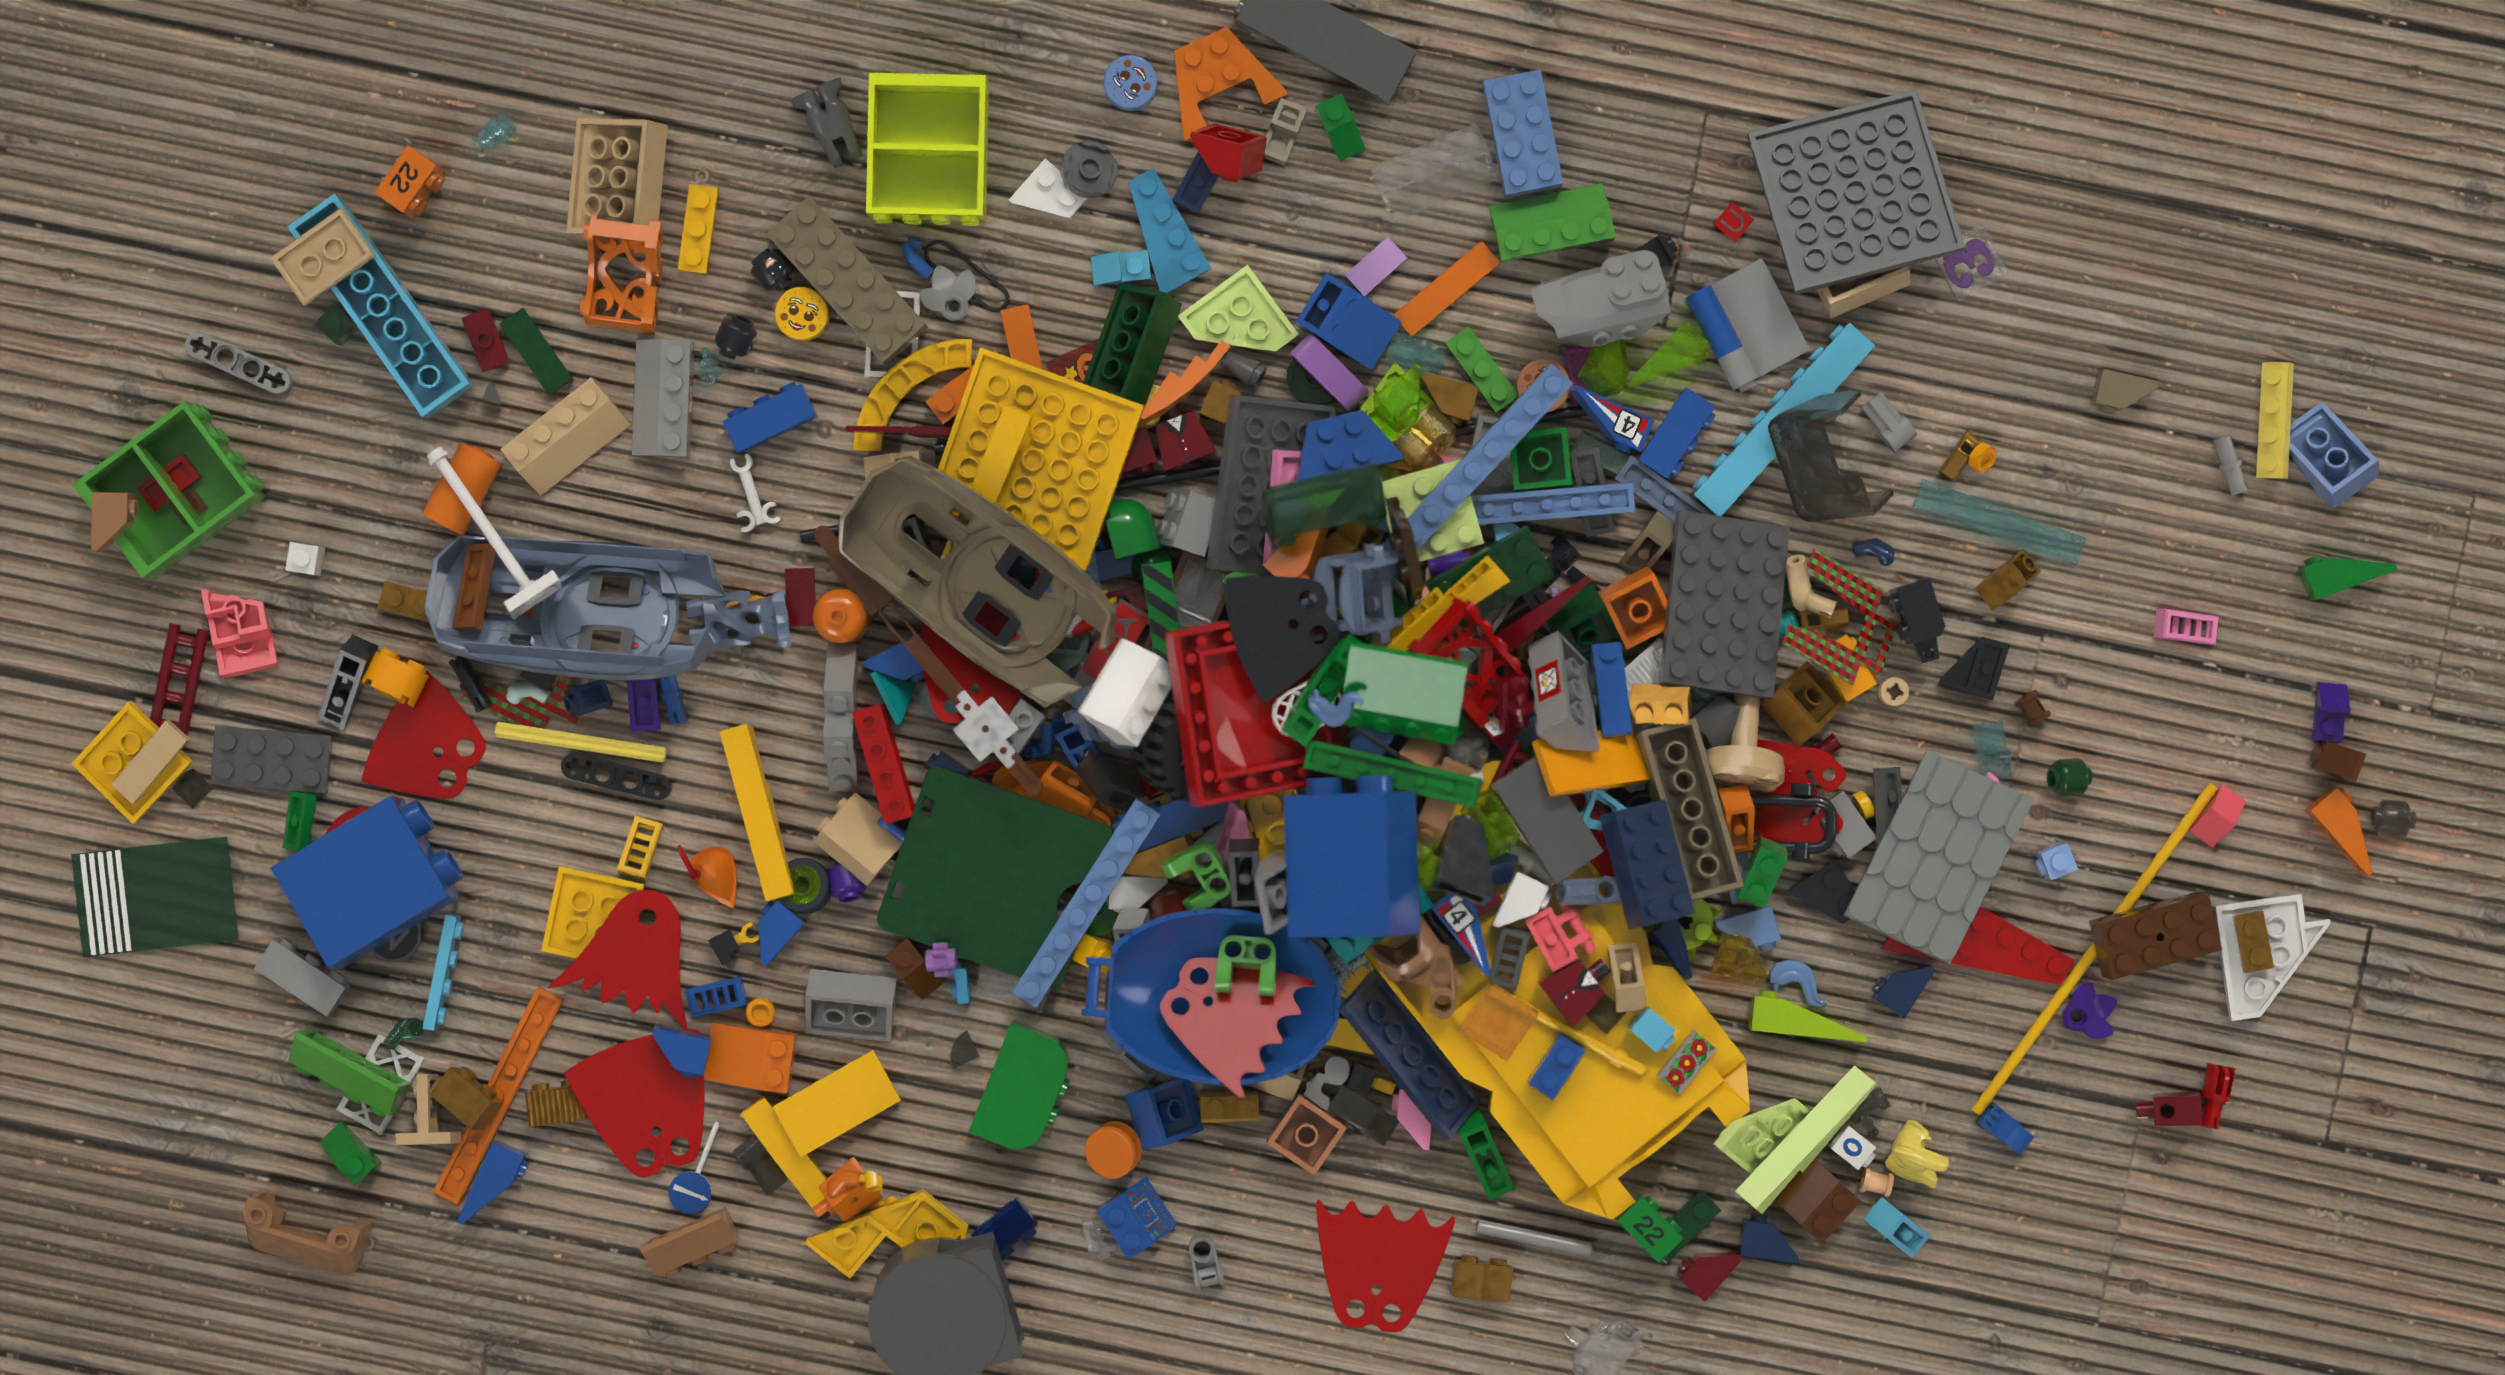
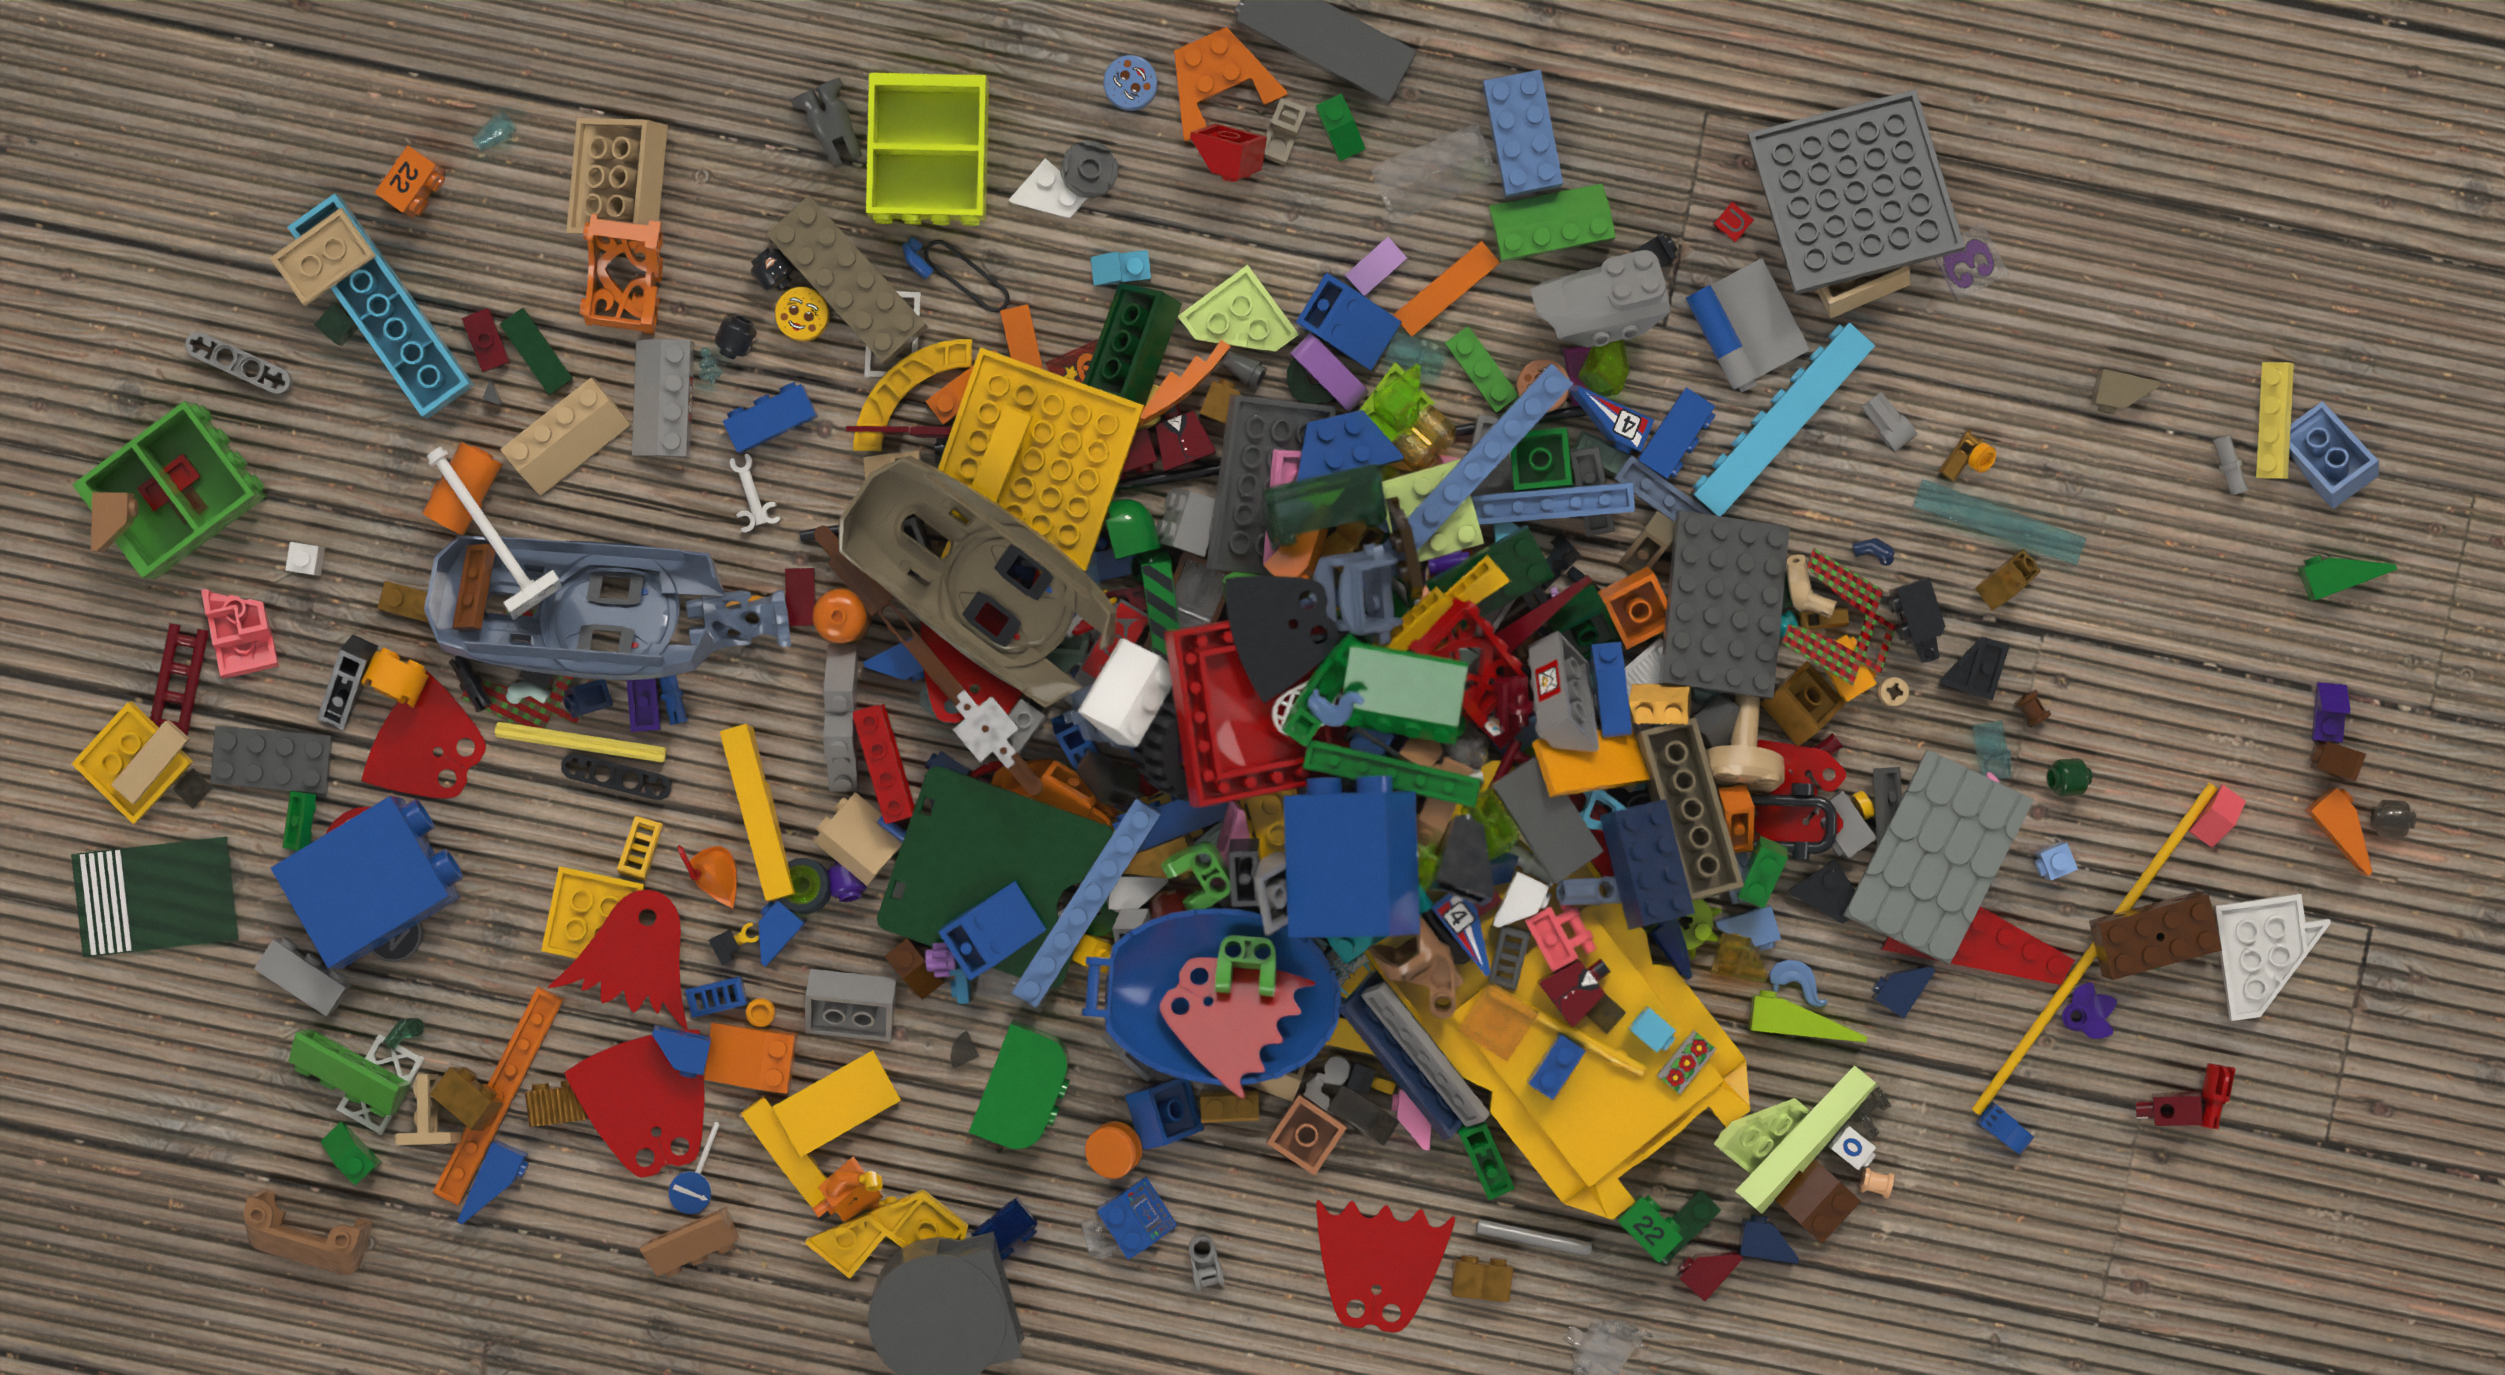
(441, 984): medium azure plate -> none
(698, 229): yellow plate -> none
(758, 1161): clear smoke piece -> none
(895, 693): teal slope -> none
(947, 288): light grey plate -> none
(992, 930): none -> blue slope
(1043, 746): blue arm -> none
(1168, 239): dark azure wing -> none
(1195, 186): dark blue plate -> none
(1425, 1054): none -> light grey plate
(1451, 397): pearl gold slope -> none
(1626, 977): tan slope -> none
(1677, 353): clear neon green slope -> none
(1810, 464): clear smoke windscreen -> none
(1896, 1227): medium azure slope -> none
(1911, 1159): light yellow hair -> none
(2168, 621): bright pink slope -> none
(2253, 941): pearl gold plate -> none

